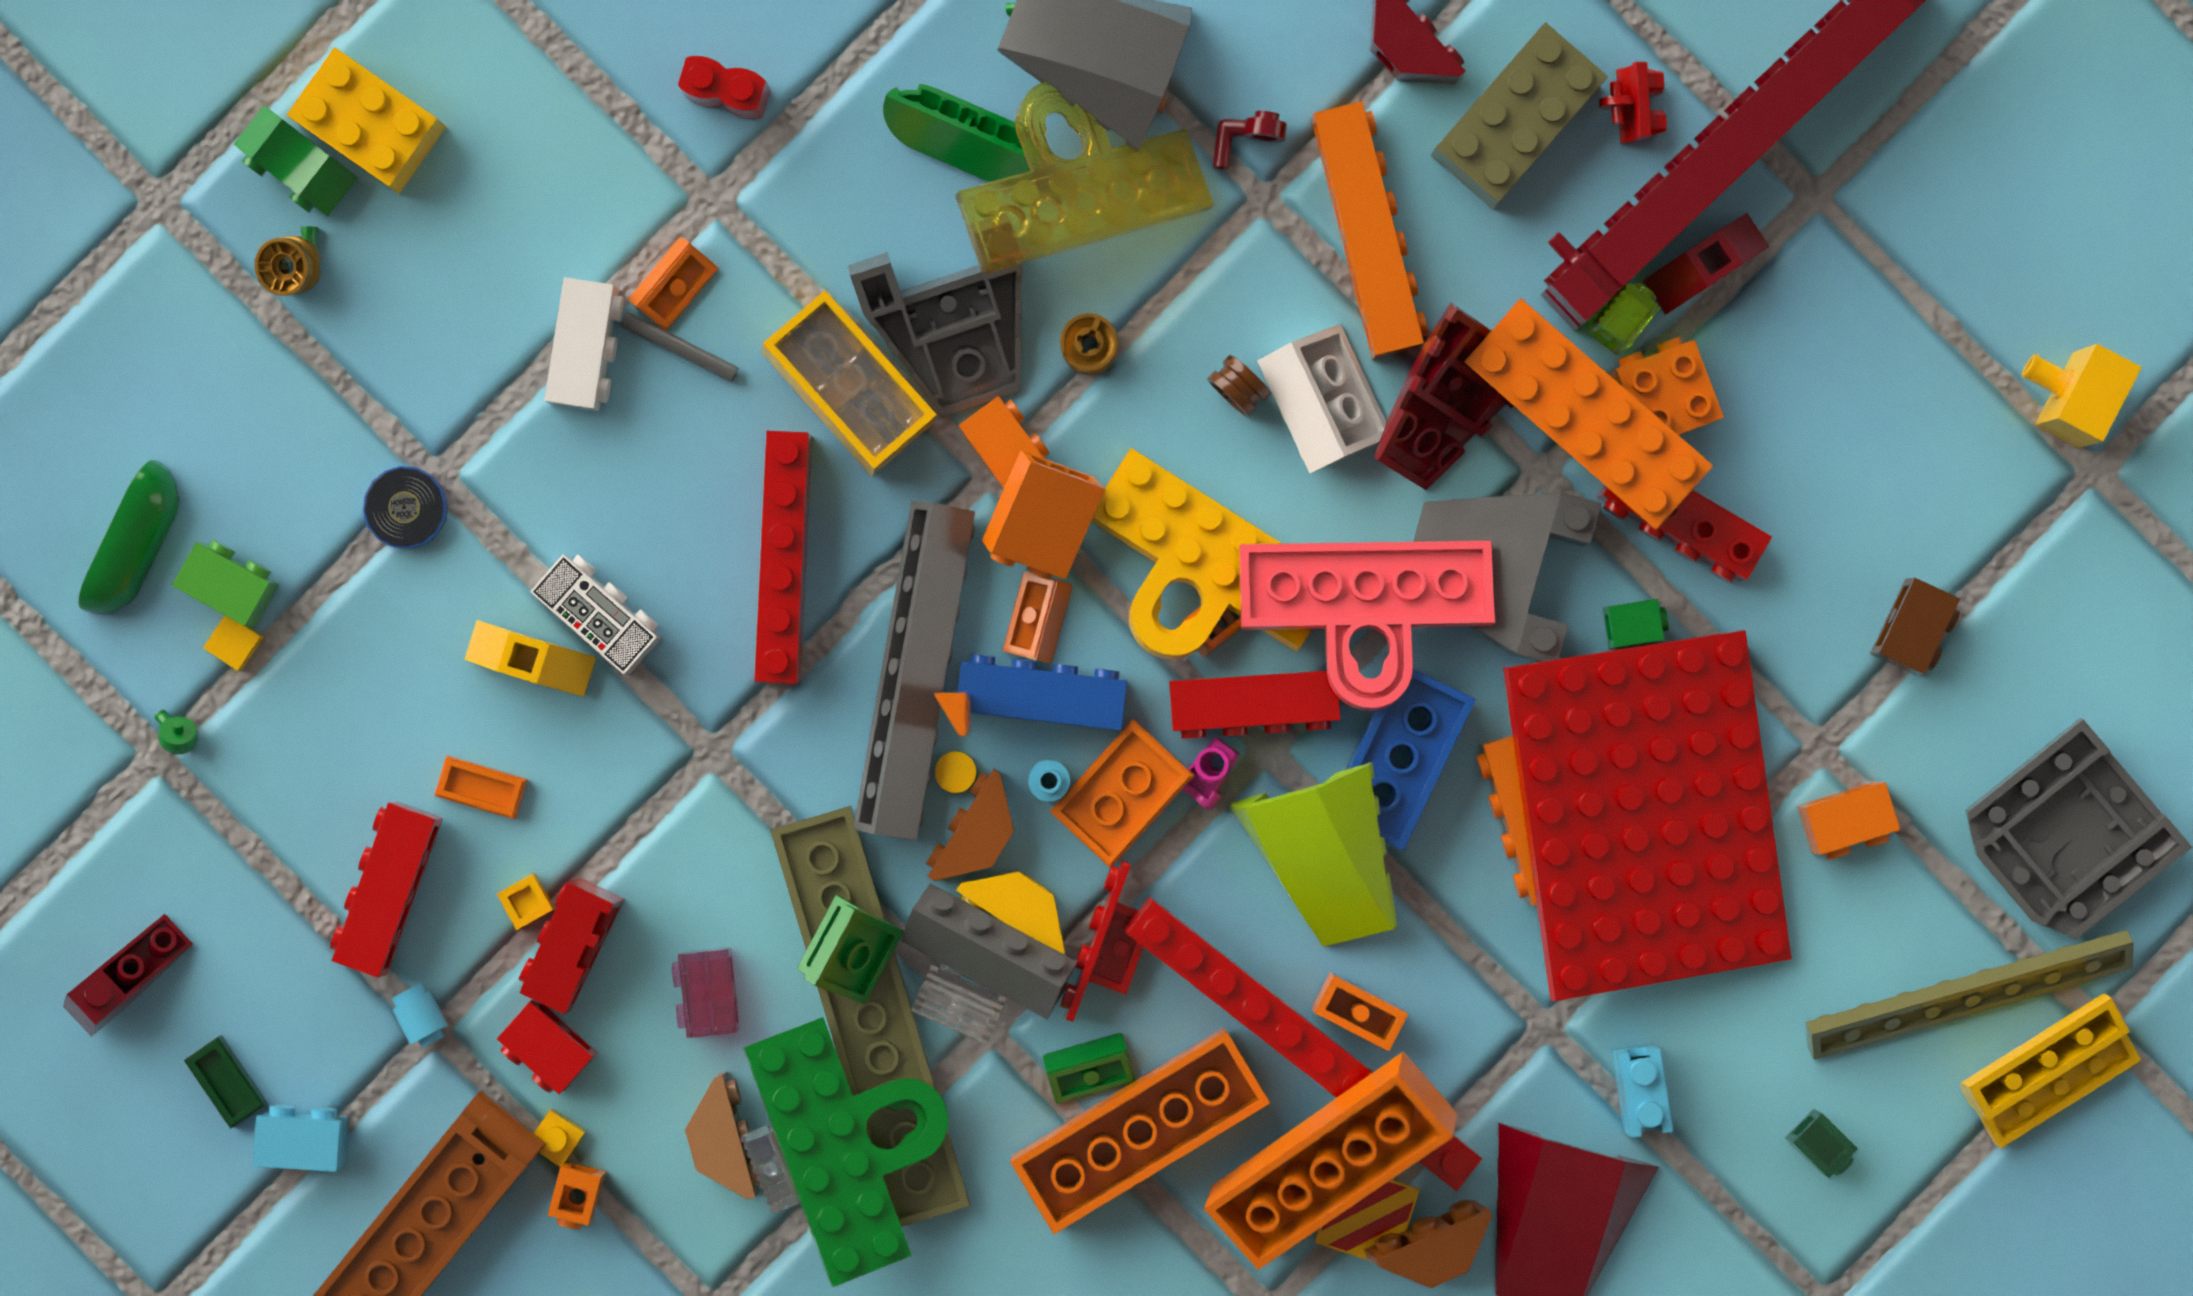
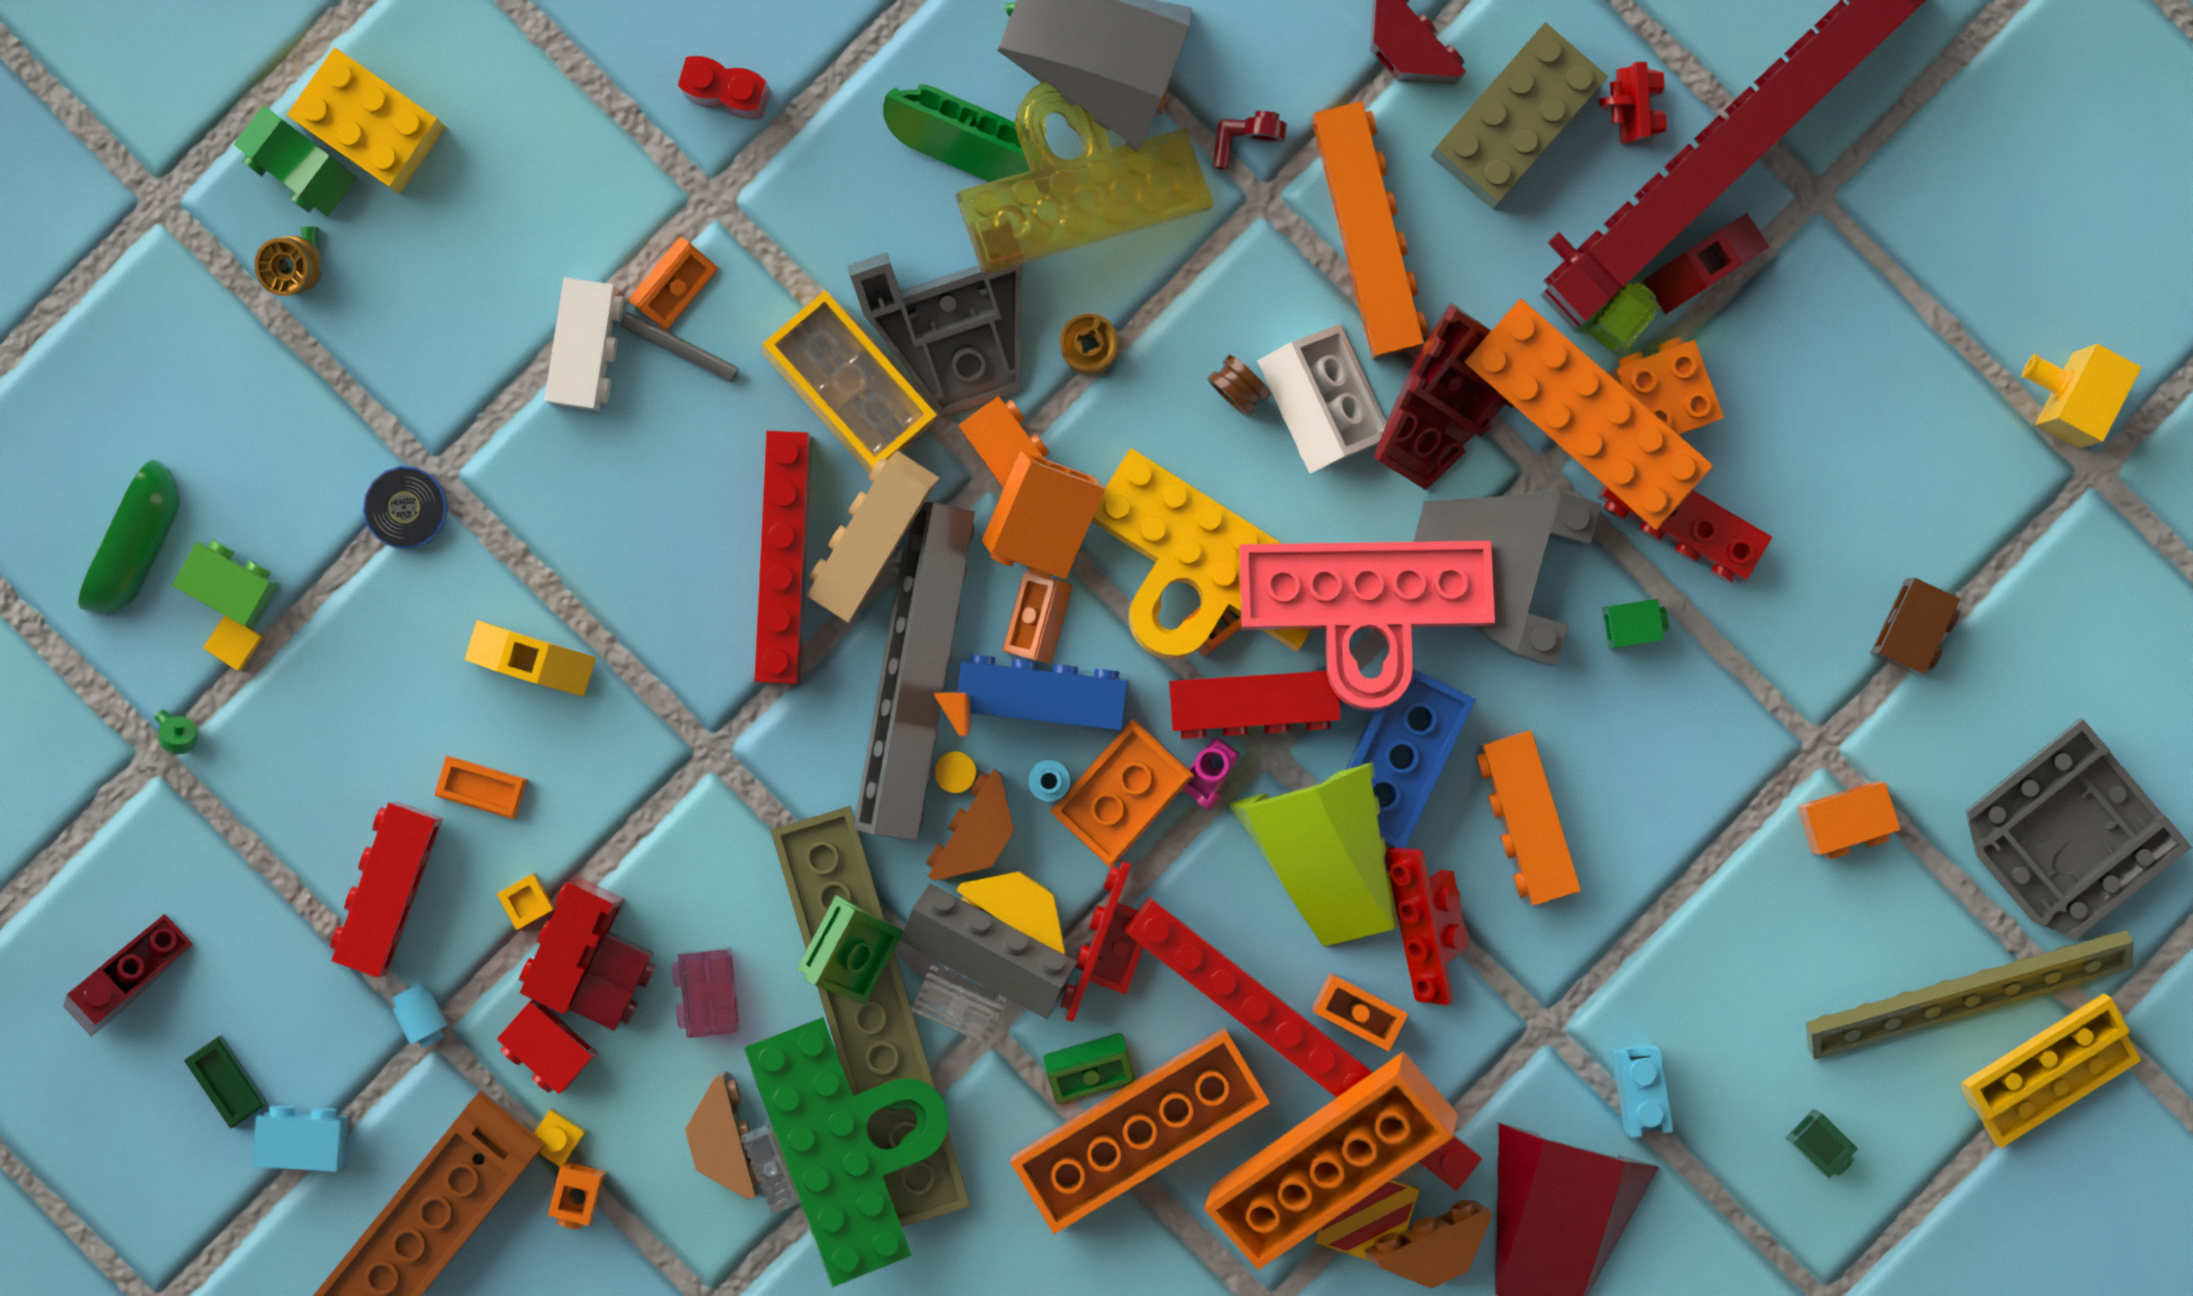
(597, 613): brick -> none
(612, 982): none -> dark red brick
(872, 535): none -> tan brick
(1428, 922): none -> red bracket
(1647, 814): red plate -> none

